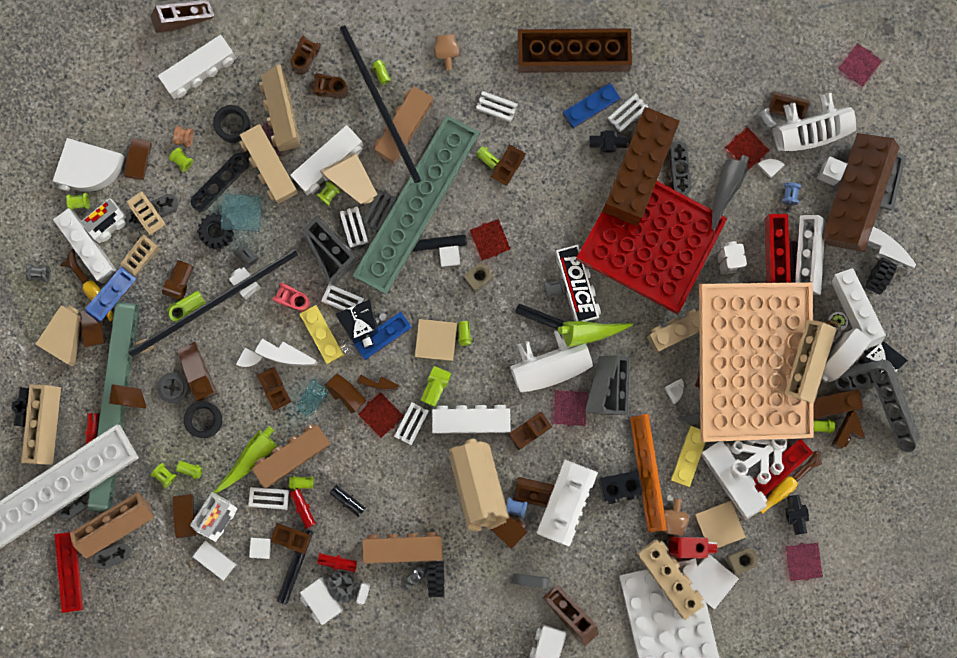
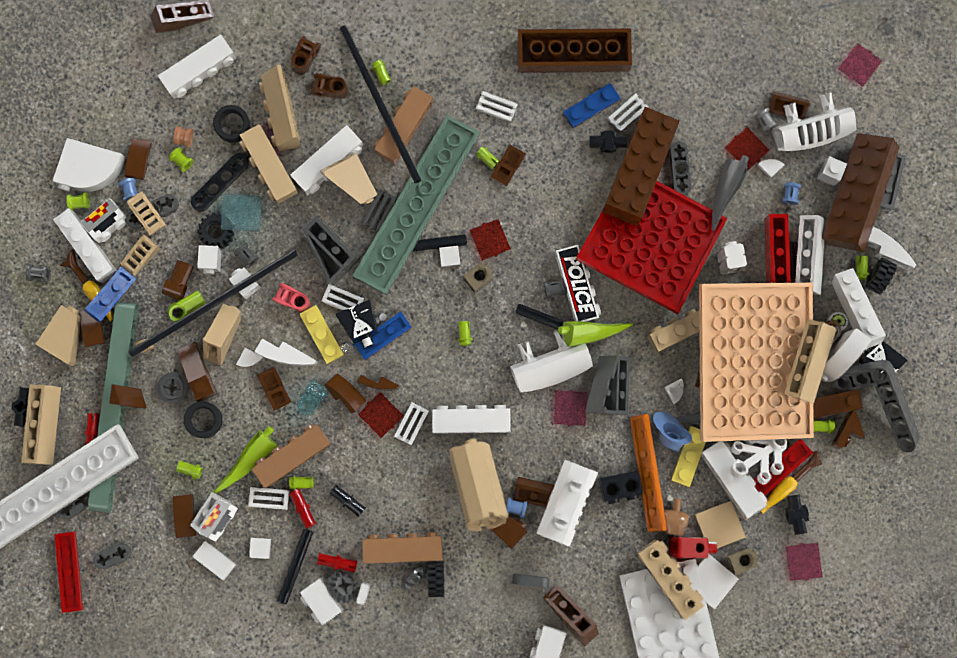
(112, 525): medium nougat brick -> none
(128, 188): none -> medium blue bush
(169, 476): lime bush -> none
(209, 259): none -> white brick
(221, 334): none -> tan slope
(290, 538): reddish brown slope -> none
(328, 193): lime bush -> none
(349, 212): white tile -> none
(436, 340): tan tile -> none
(437, 382): lime piece -> none
(446, 48): medium nougat piece -> none
(529, 430): reddish brown slope -> none
(672, 433): none -> medium blue piece
(861, 267): none -> lime pin

